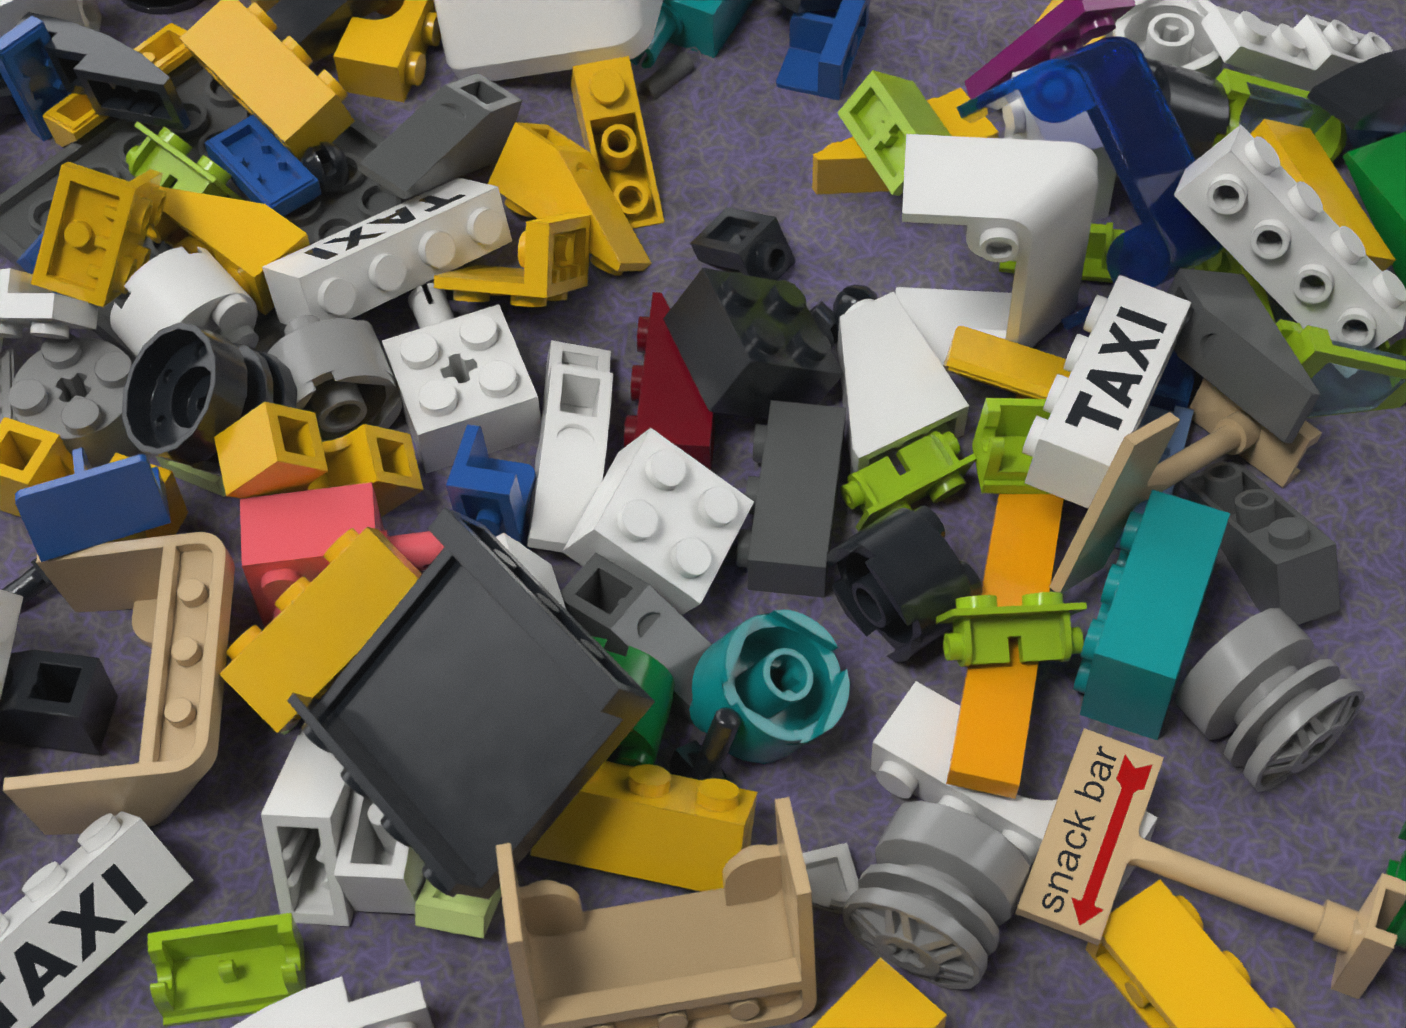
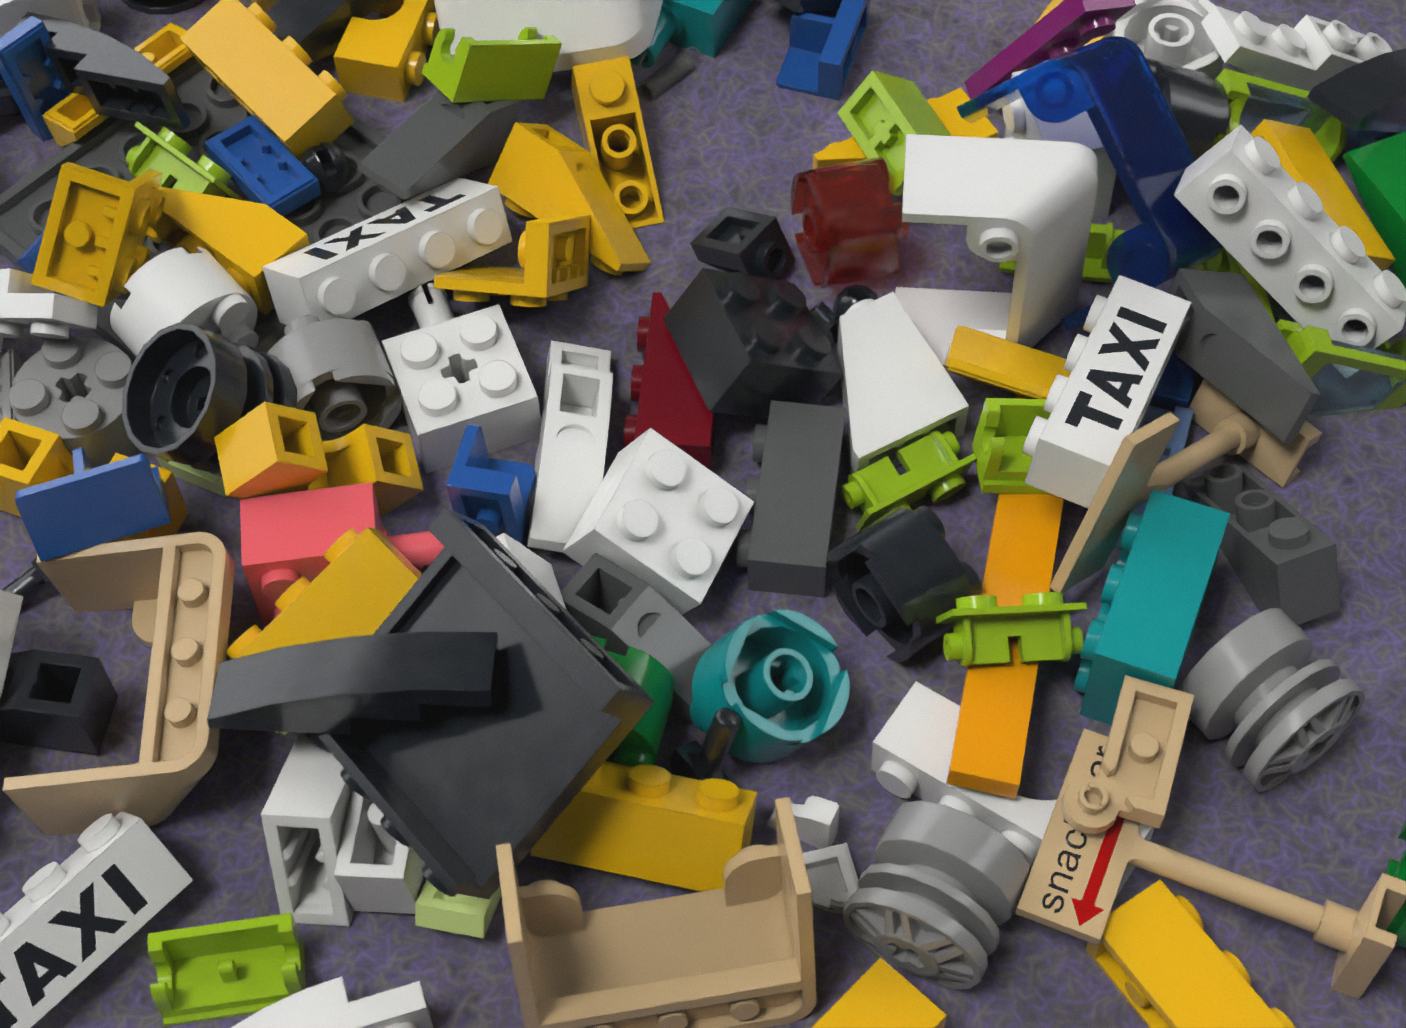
(346, 678): none -> black slope
(492, 67): none -> lime hinge
(815, 821): none -> white tile
(848, 222): none -> clear red brick
(1136, 760): none -> tan hinge

